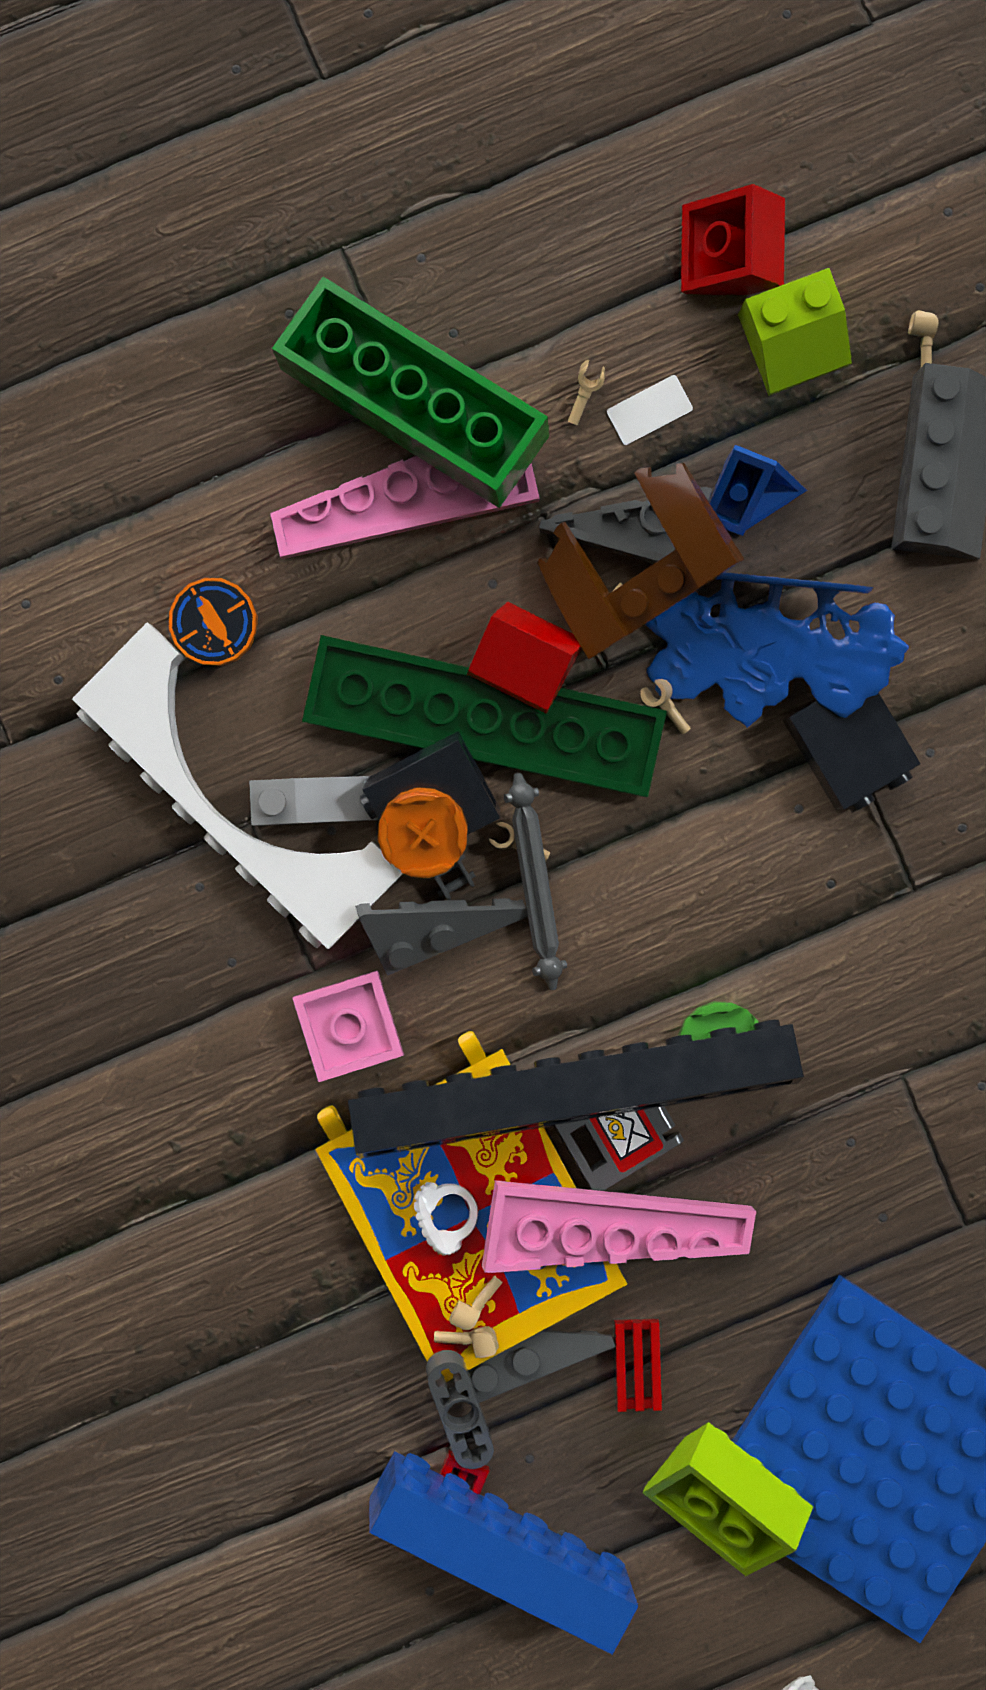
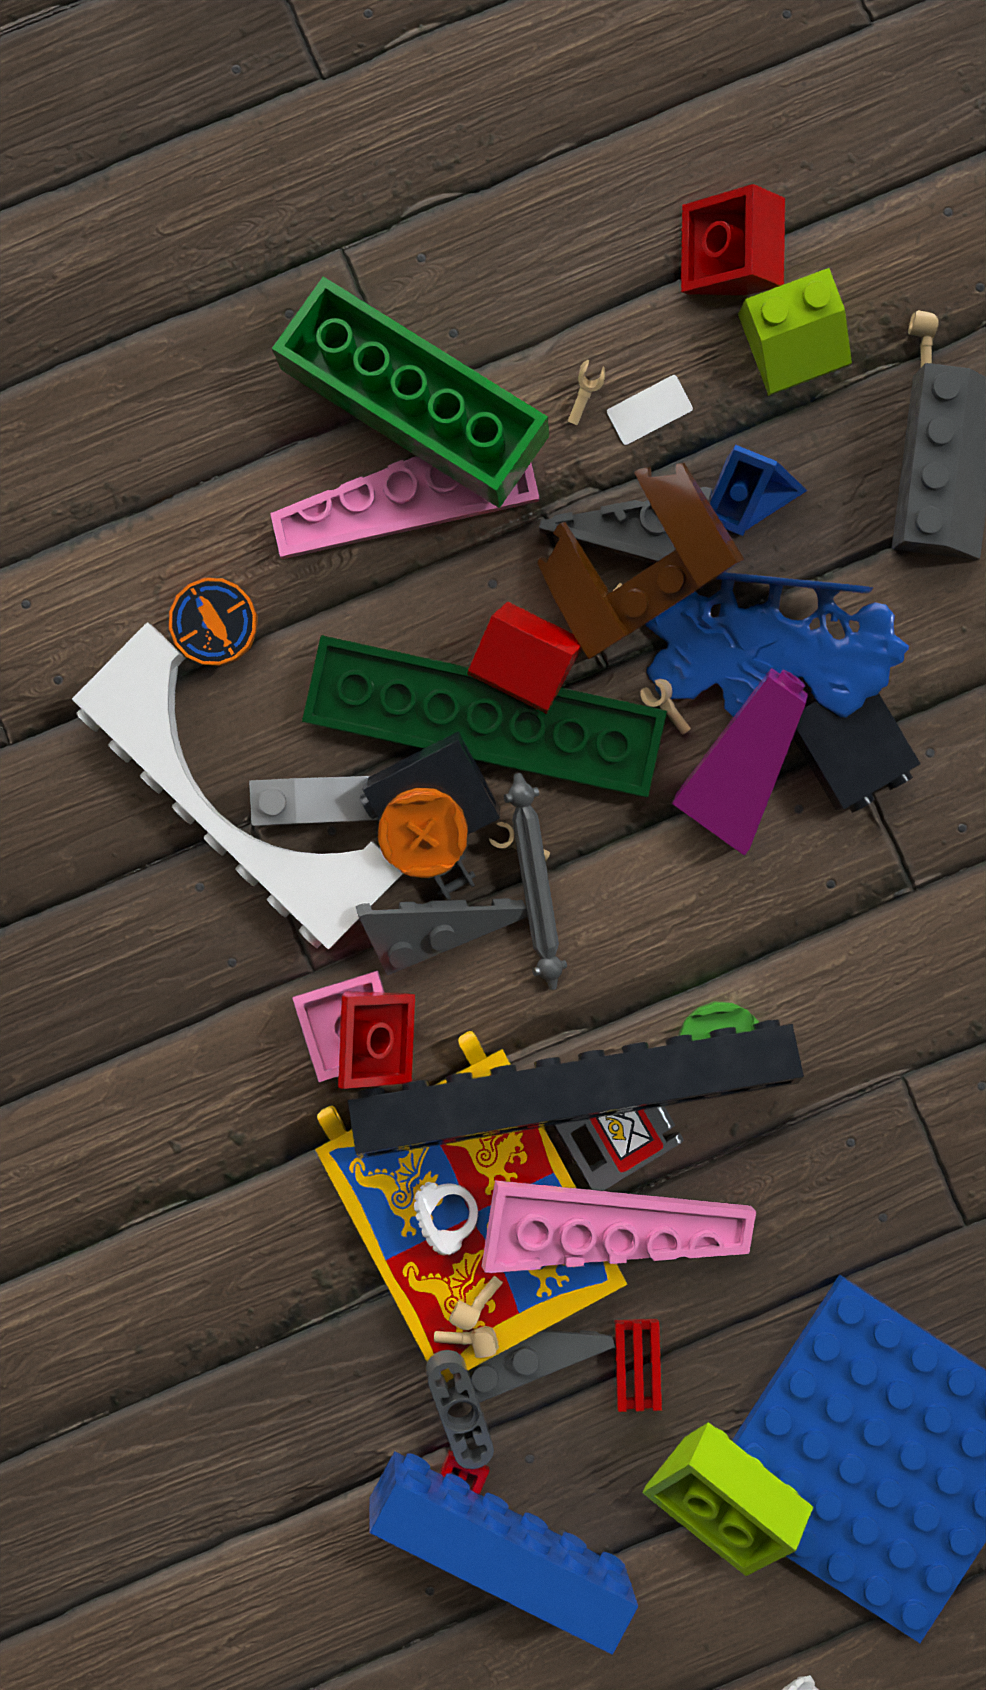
(376, 1039): none -> red slope
(741, 767): none -> magenta slope

